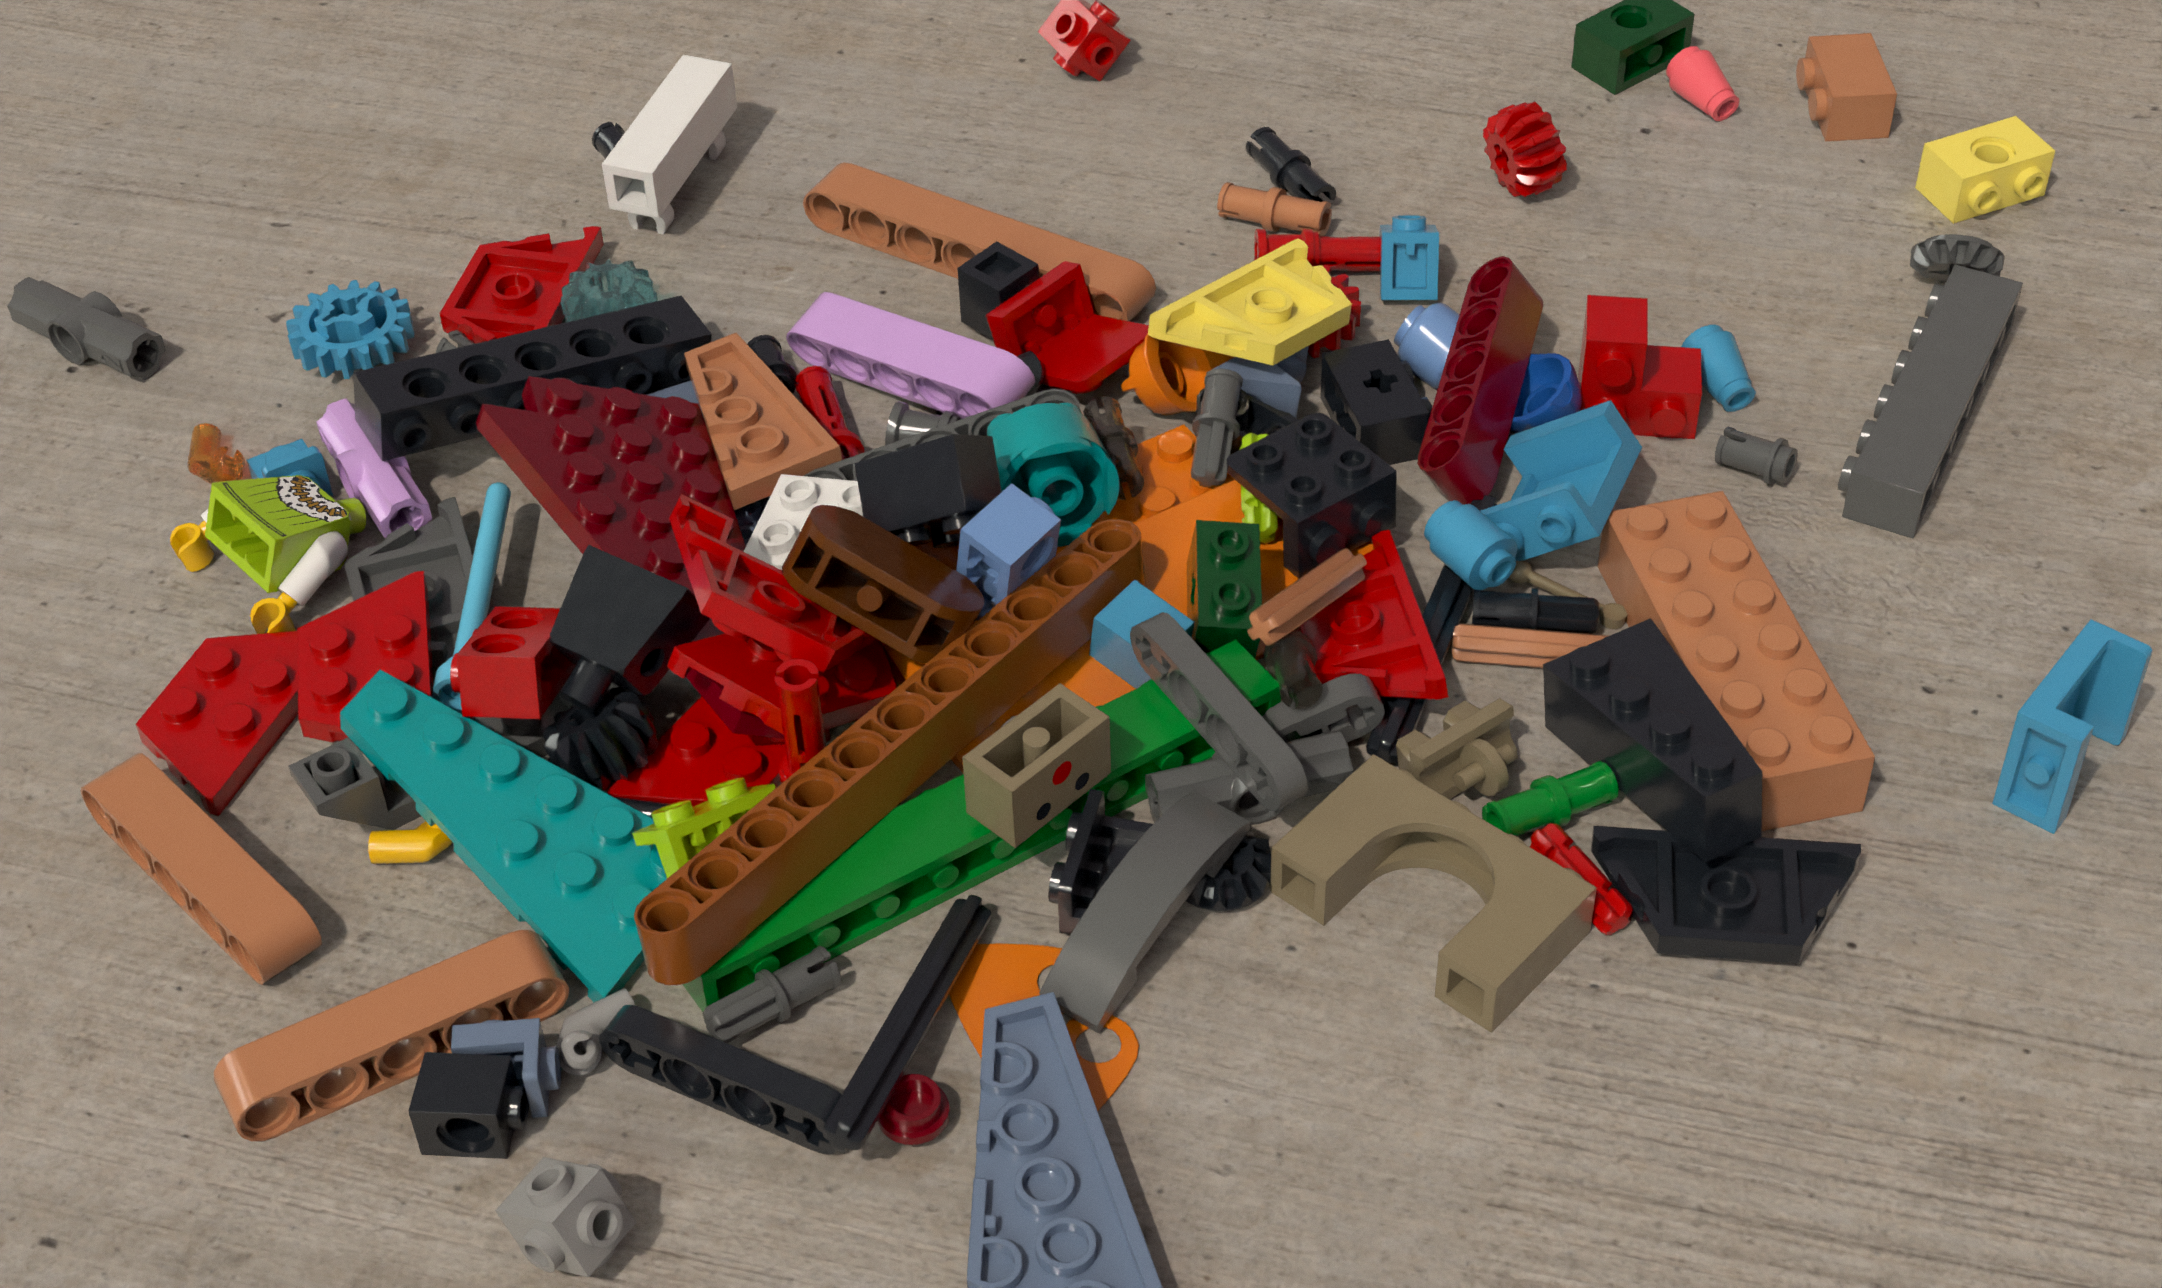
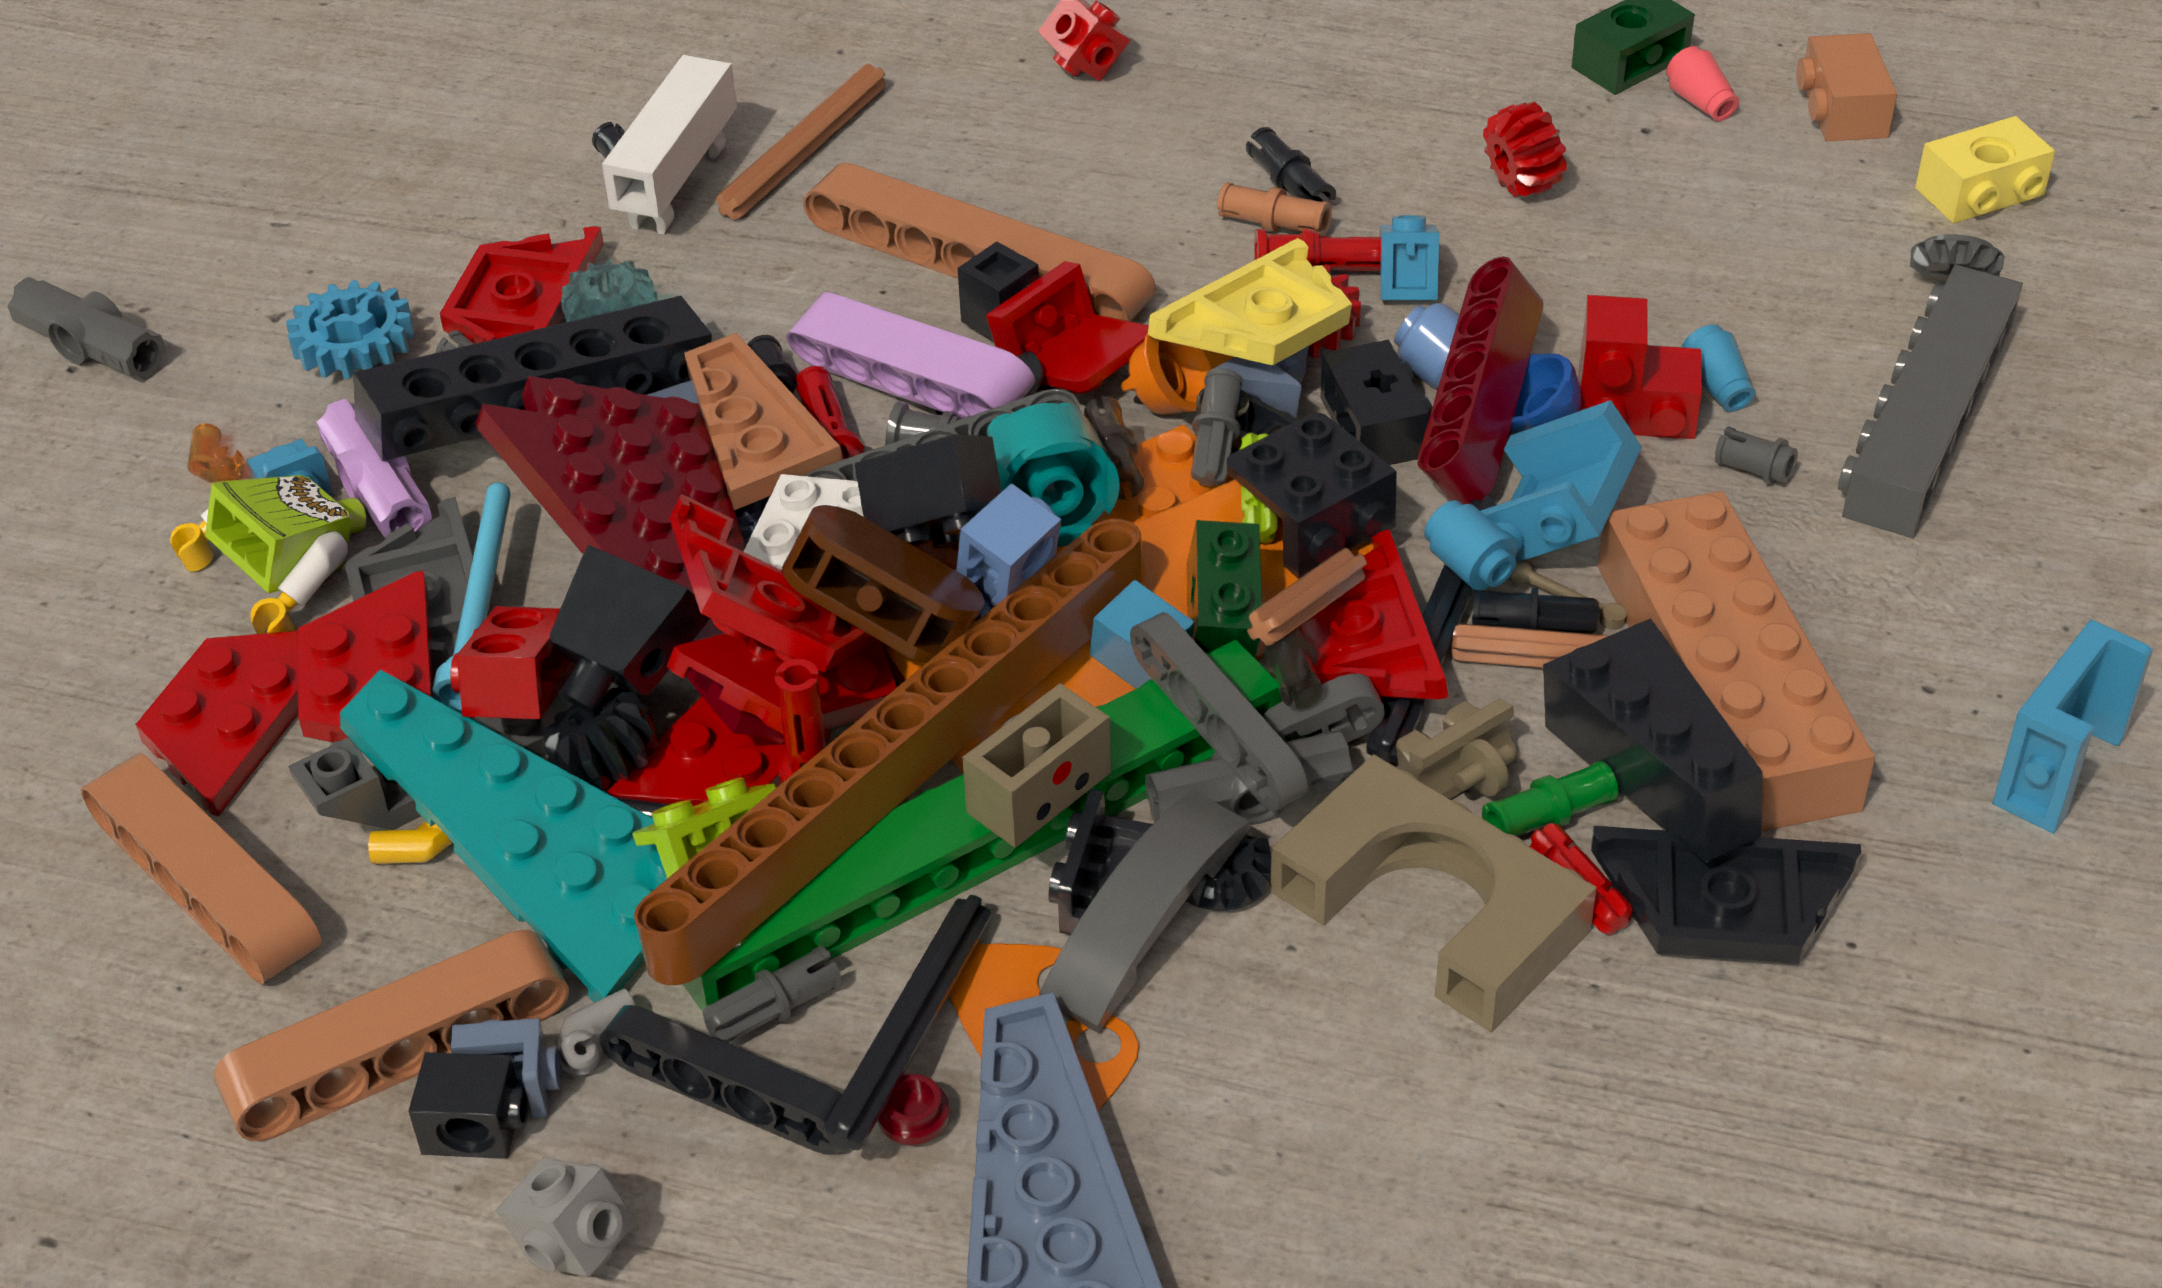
(800, 142): none -> nougat axle

